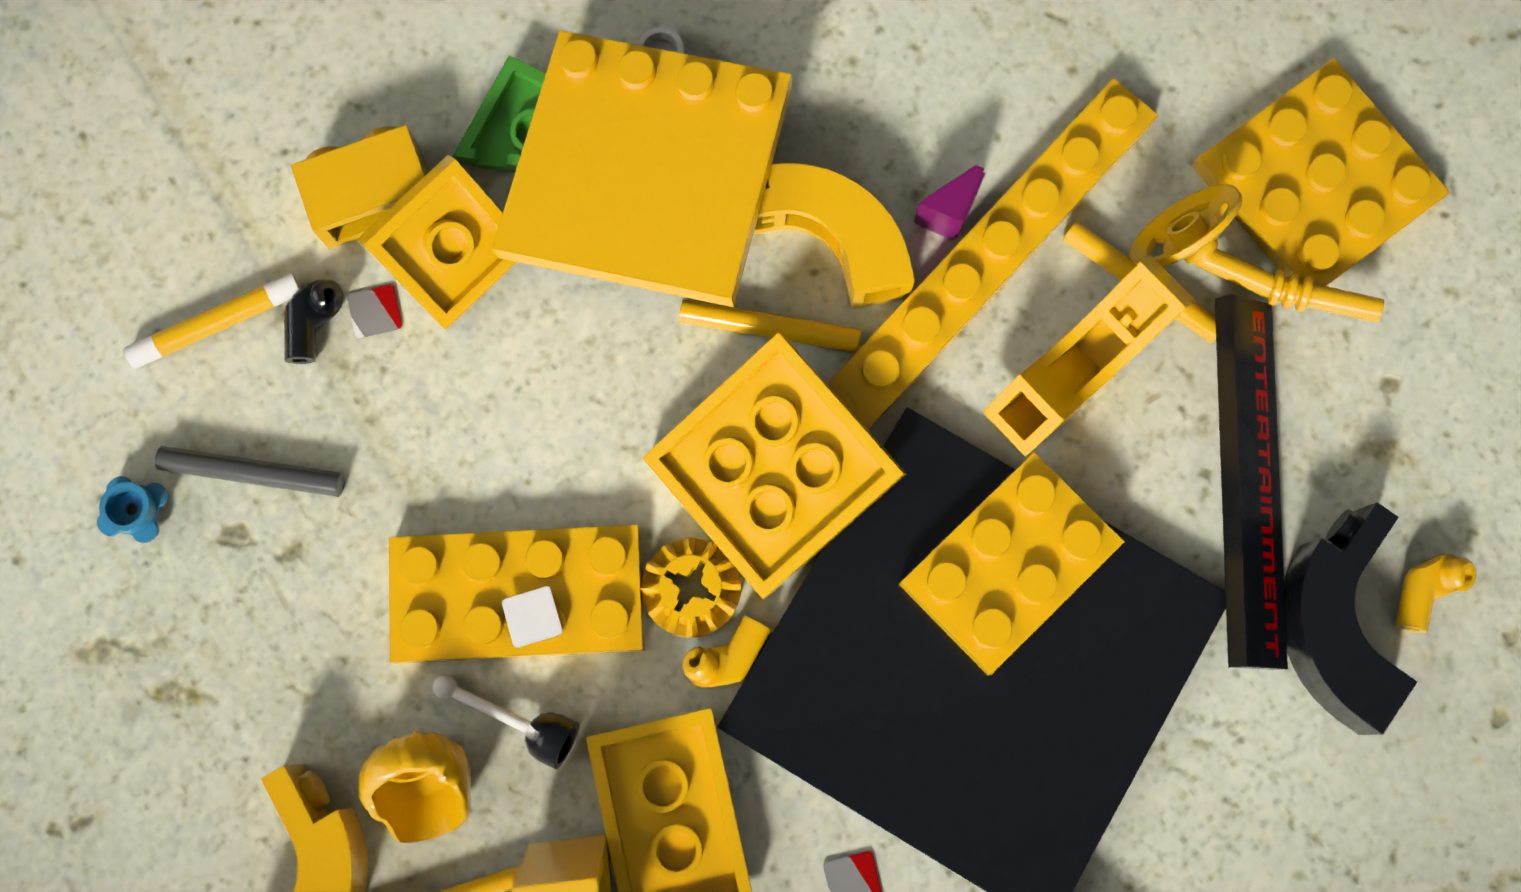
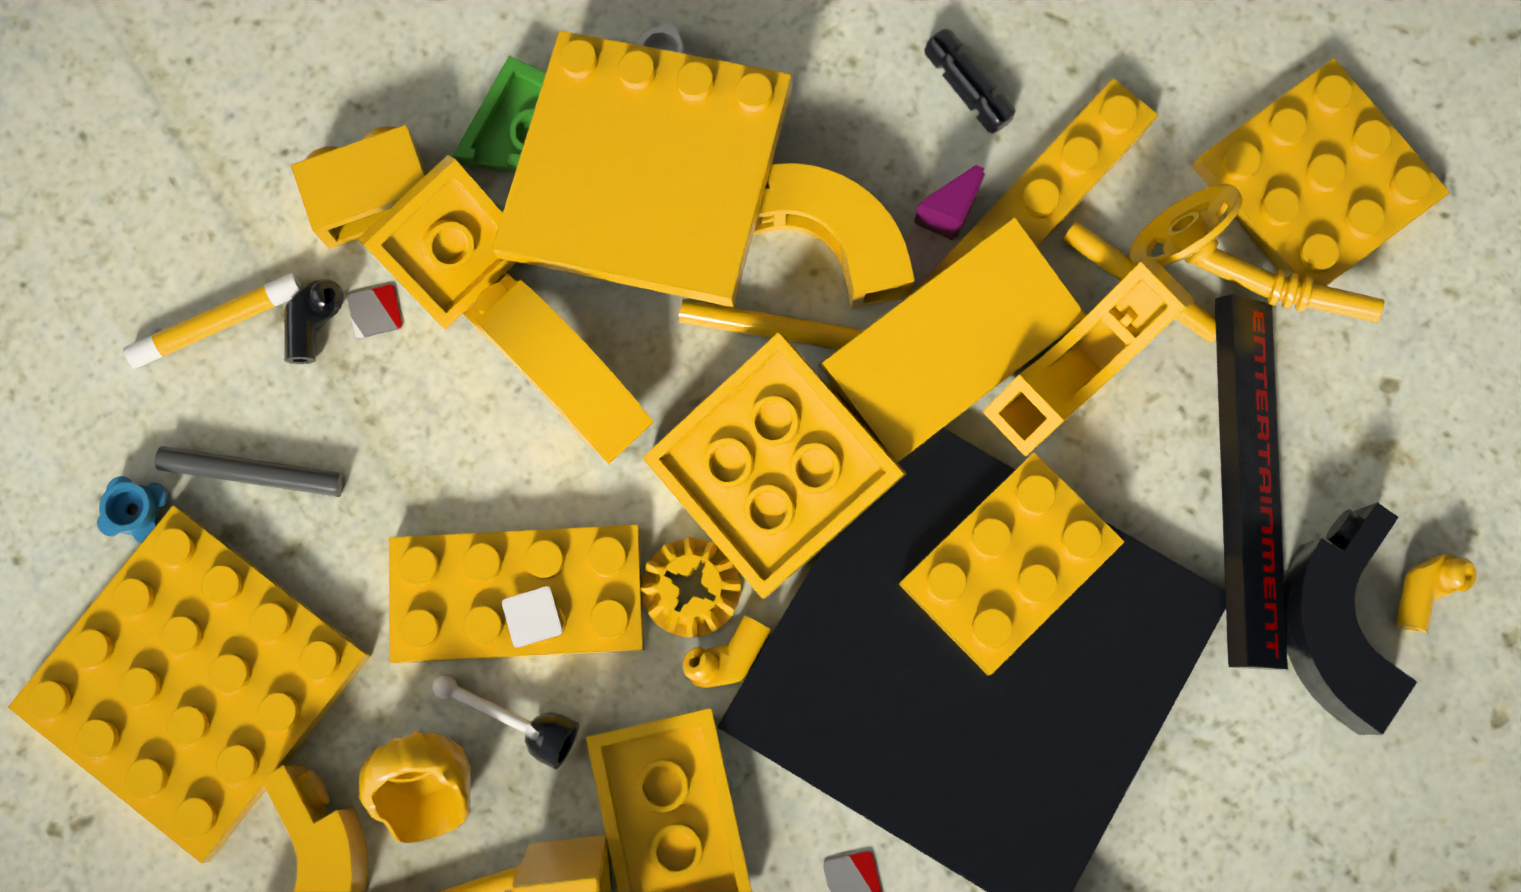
(189, 683): none -> yellow plate
(559, 366): none -> yellow arch
(953, 340): none -> yellow tile
(969, 81): none -> black axle

